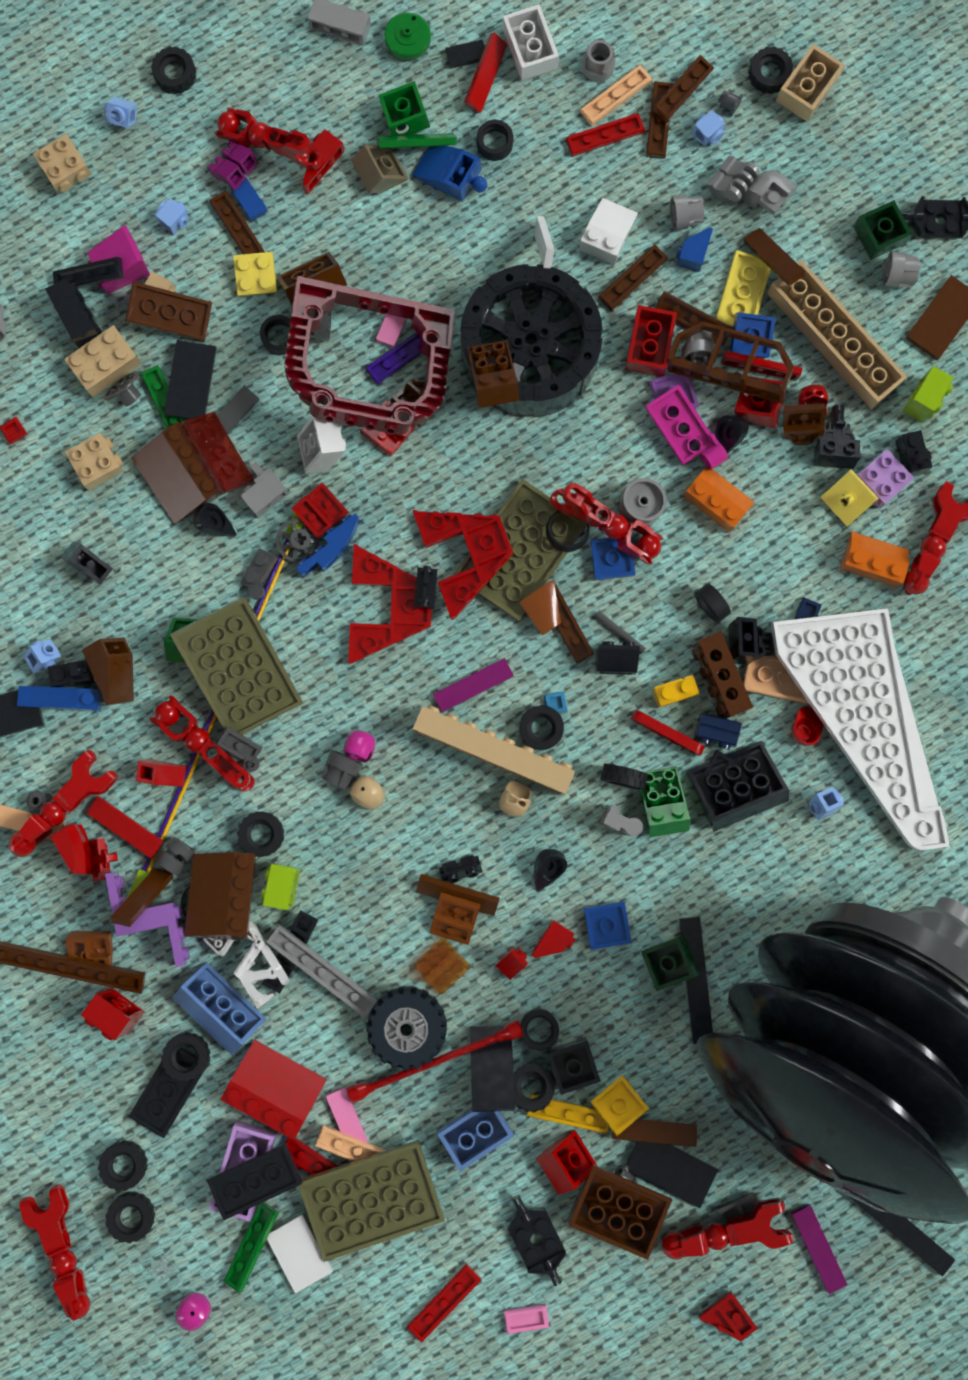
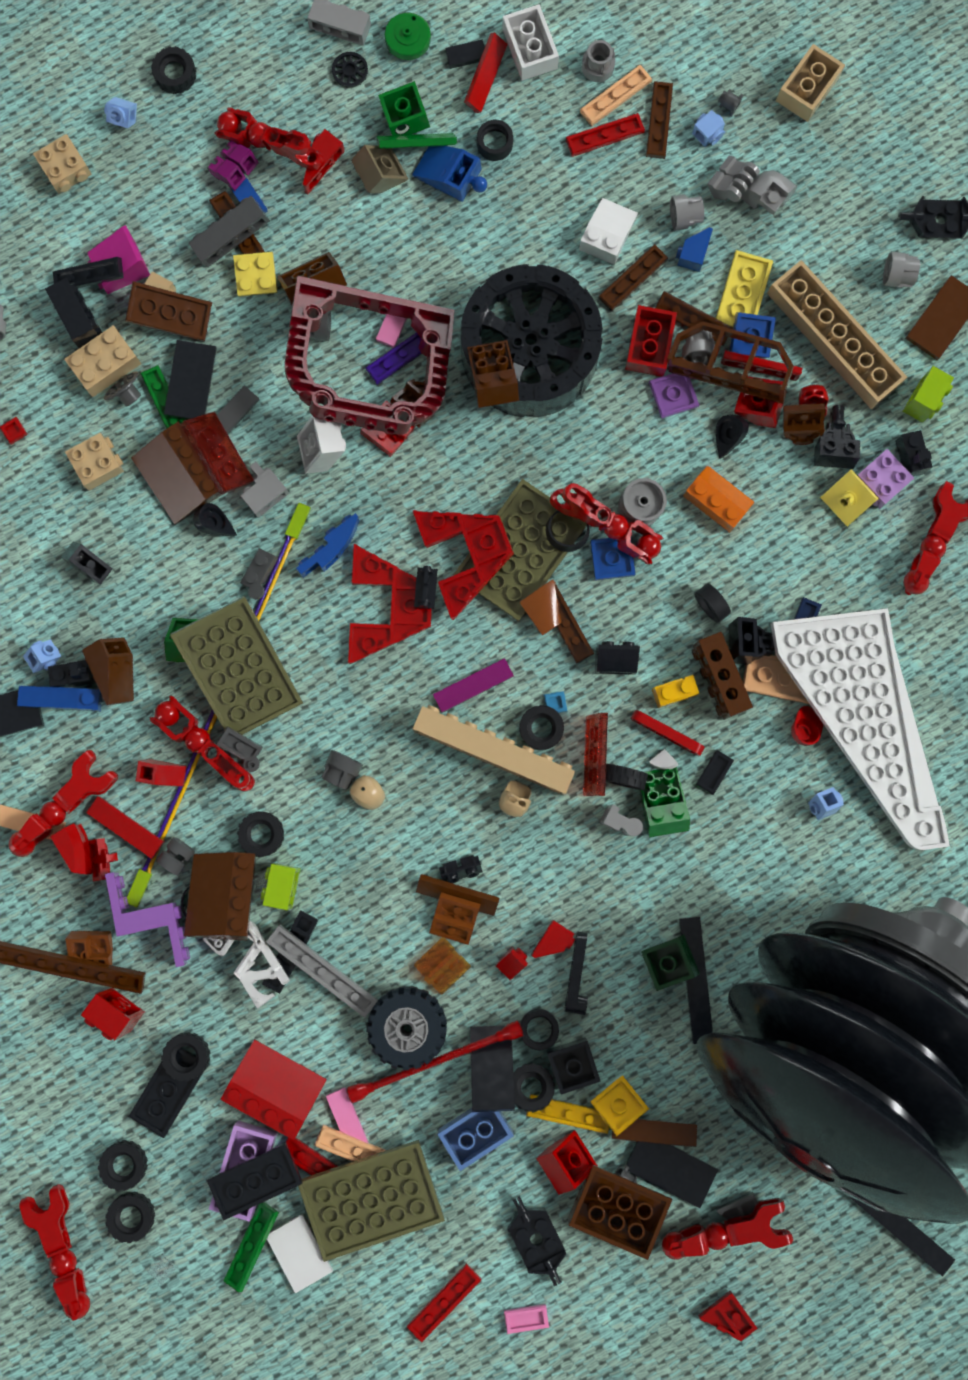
(33, 796): dark grey brick -> none
(141, 897): reddish brown tile -> none
(172, 215): light blue brick -> none
(199, 1305): dark pink helmet -> none
(219, 1008): medium blue slope -> none
(229, 231): none -> dark grey brick
(266, 326): black tyre -> none
(298, 540): dark grey wheel -> none
(320, 510): red slope -> none
(349, 69): none -> black wheel
(360, 744): dark pink helmet -> none
(544, 242): white tile -> none
(548, 867): black piece -> none
(574, 1002): none -> black beam
(595, 755): none -> clear red tile
(607, 925): blue plate -> none
(617, 630): dark grey bar -> none
(663, 761): none -> white tile
(683, 88): reddish brown tile -> none
(709, 450): dark pink hinge -> none
(717, 730): dark blue brick -> none
(747, 789): black slope -> none
(774, 55): black tyre -> none
(774, 257): reddish brown tile -> none
(819, 1249): magenta tile -> none
(875, 559): orange slope -> none
(882, 230): dark green brick -> none

